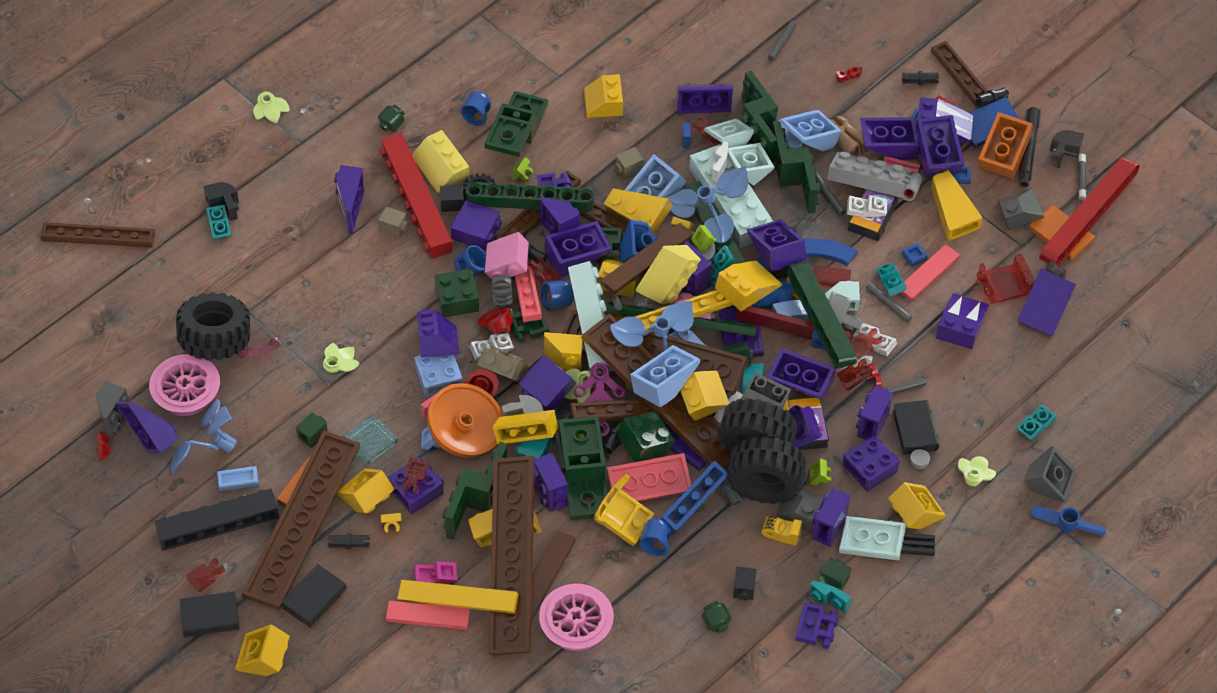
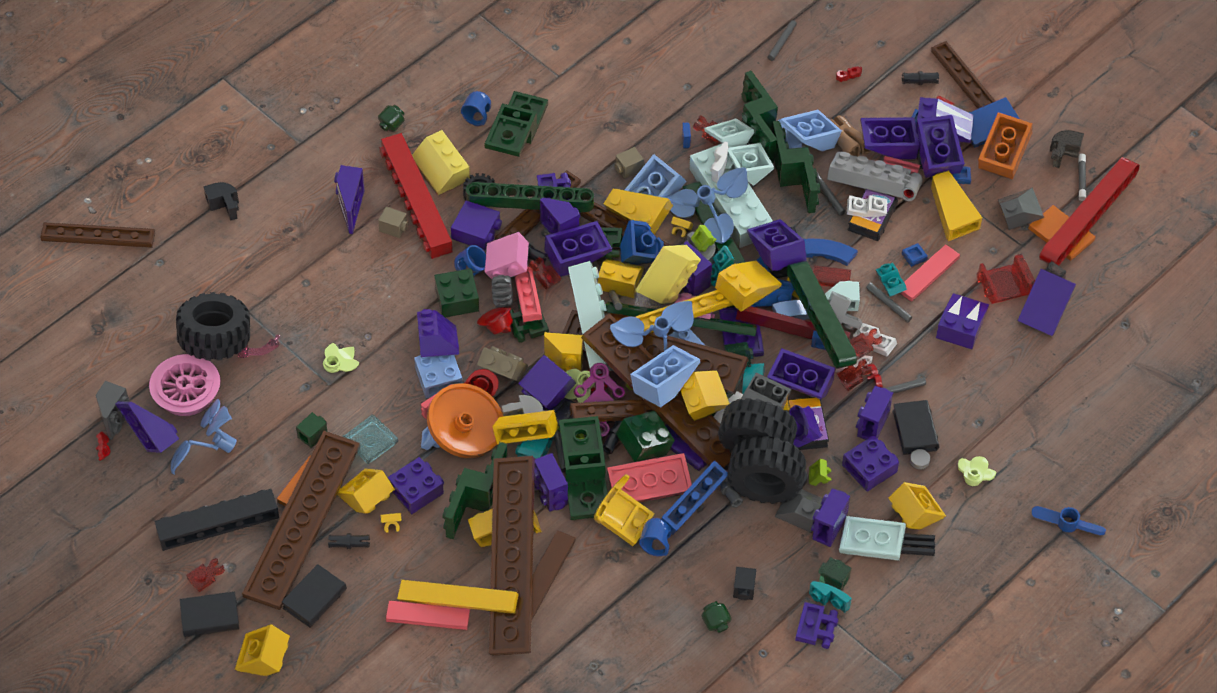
(218, 222): teal slope -> none
(237, 478): light blue tile -> none
(270, 109): yellowish green plate -> none
(415, 471): clear red plate -> none
(439, 573): dark pink slope -> none
(451, 198): black panel -> none
(499, 341): white slope -> none
(520, 169): lime tile -> none
(561, 294): blue helmet -> none
(576, 618): bright pink piece -> none
(604, 97): yellow slope -> none
(642, 261): reddish brown tile -> none
(704, 98): dark purple slope -> none
(782, 530): yellow leg -> none
(991, 96): black pin -> none
(1033, 116): black piece -> none
(1036, 423): teal slope -> none
(1050, 475): dark grey slope -> none

